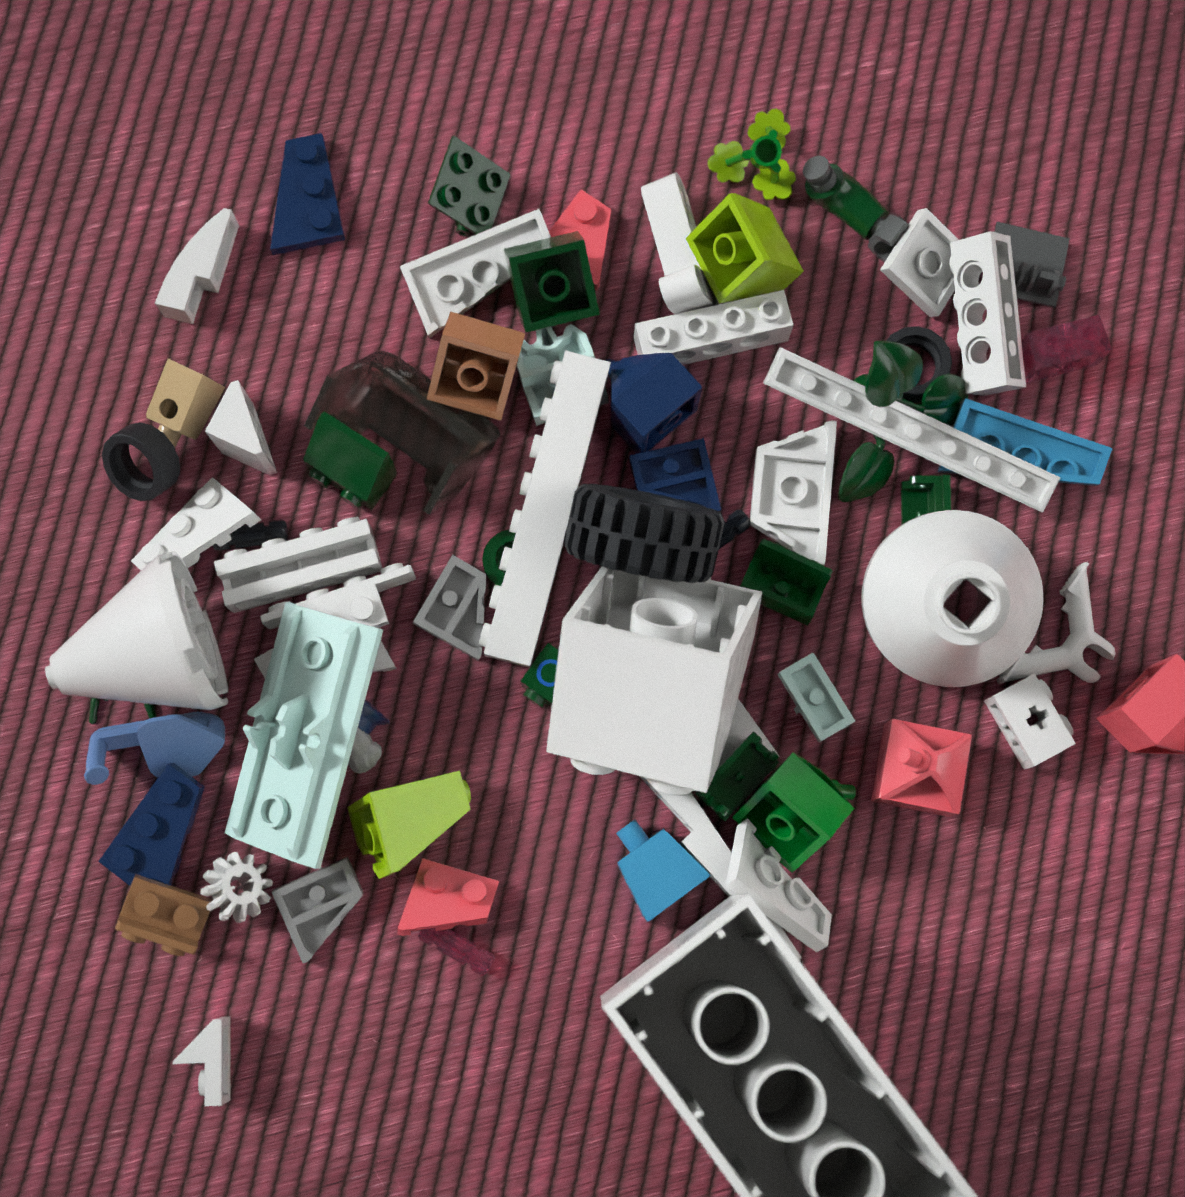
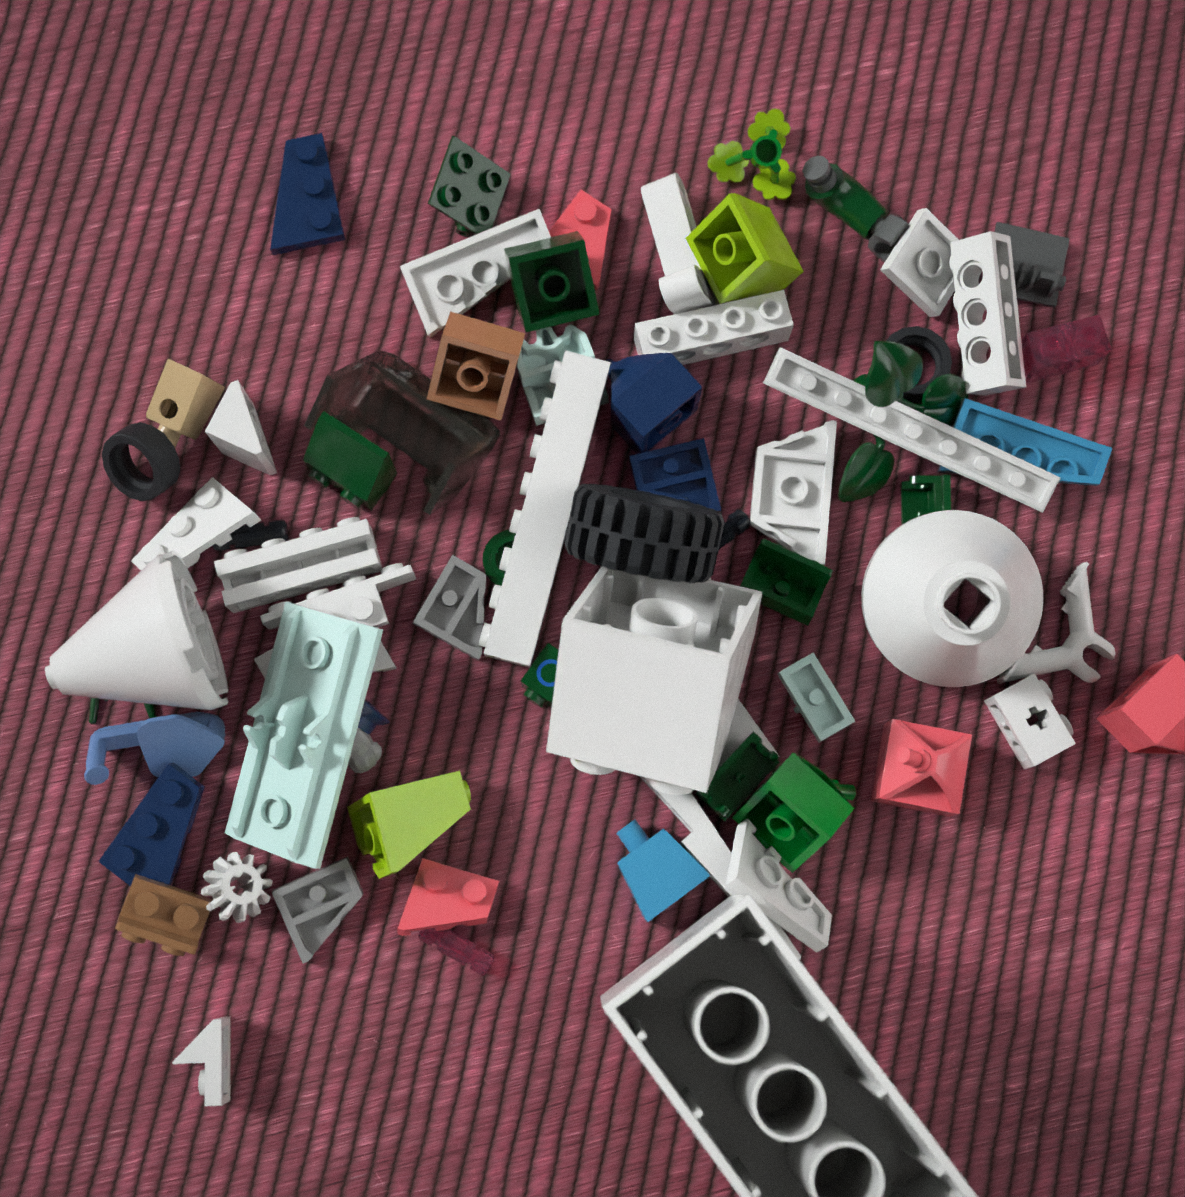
(198, 268): white slope -> none

